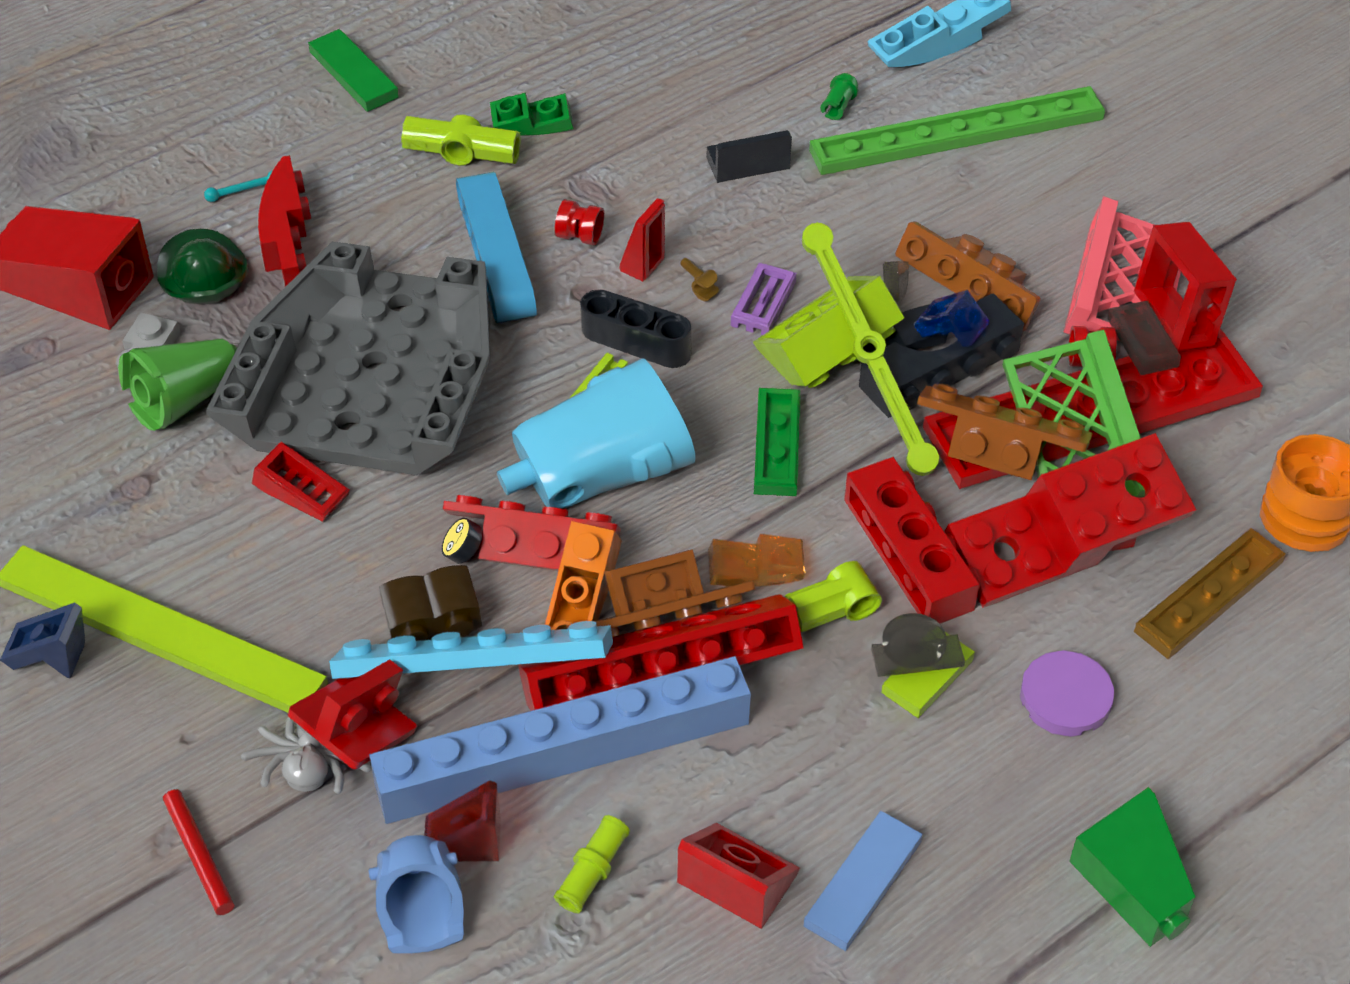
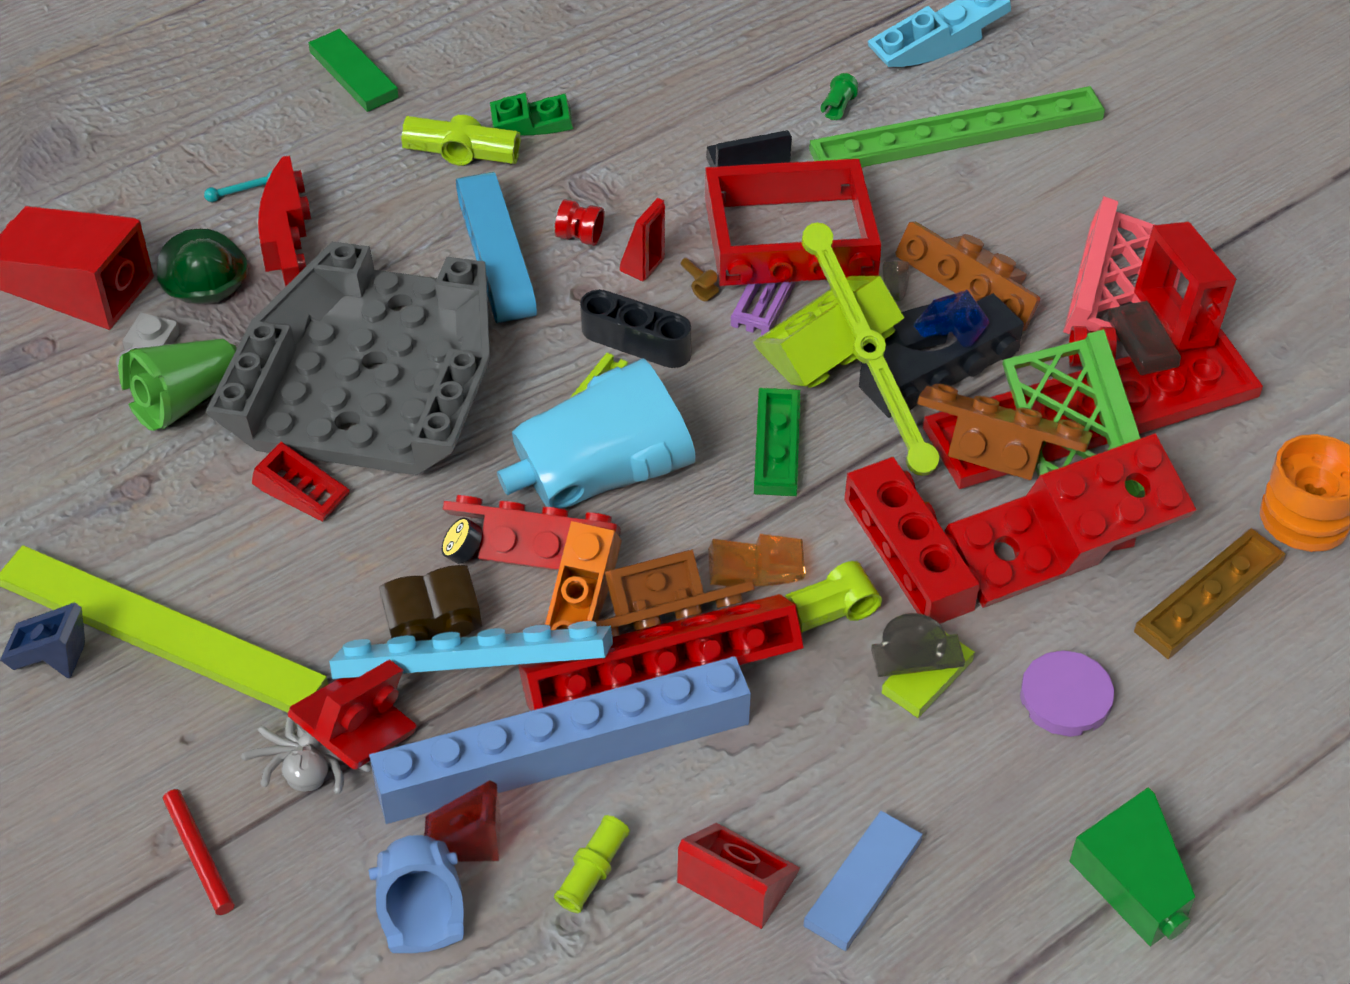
(789, 184): none -> red window

